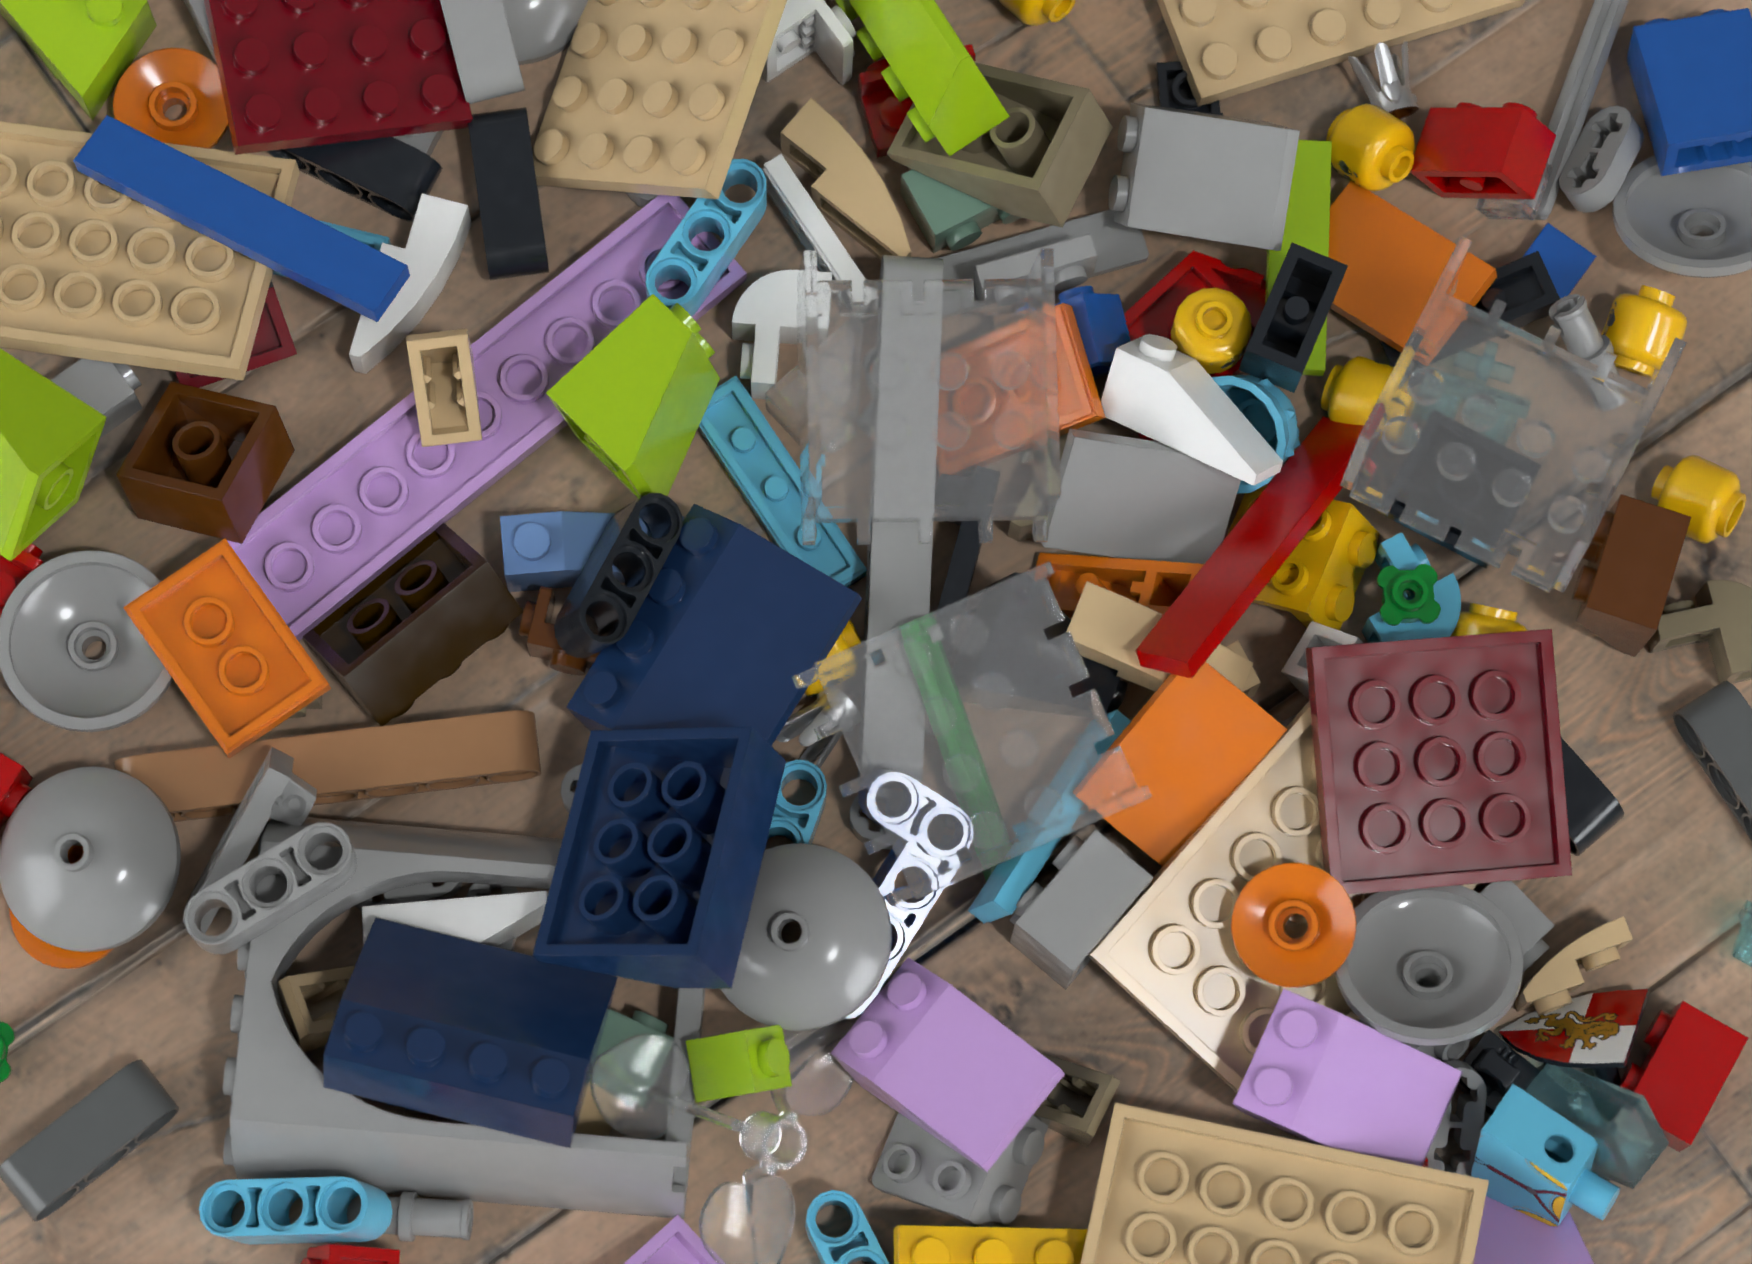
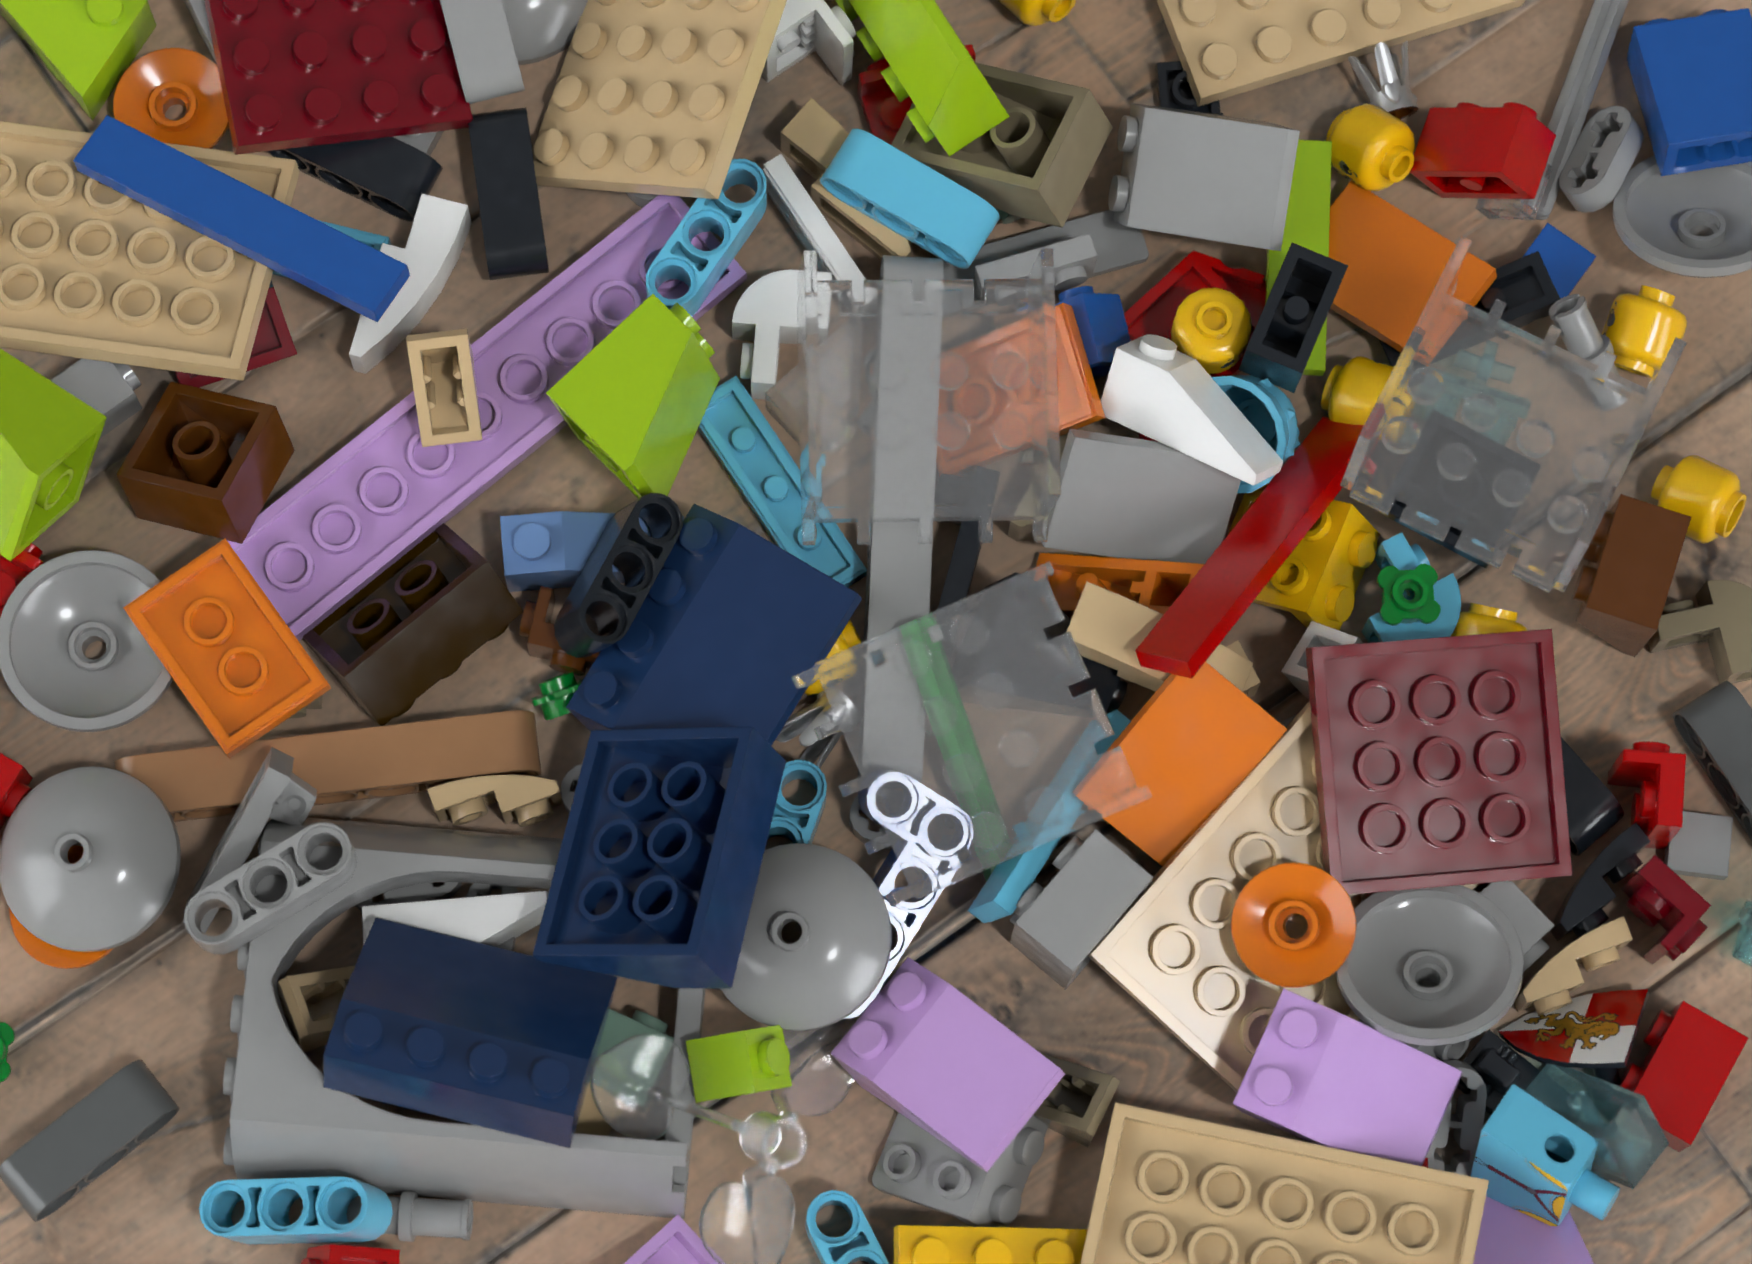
(518, 796): none -> tan slope
(556, 695): none -> green plate
(910, 198): none -> medium azure beam
(1585, 901): none -> black slope
(1662, 783): none -> red bracket
(1666, 899): none -> dark red bracket
(1701, 846): none -> light grey tile

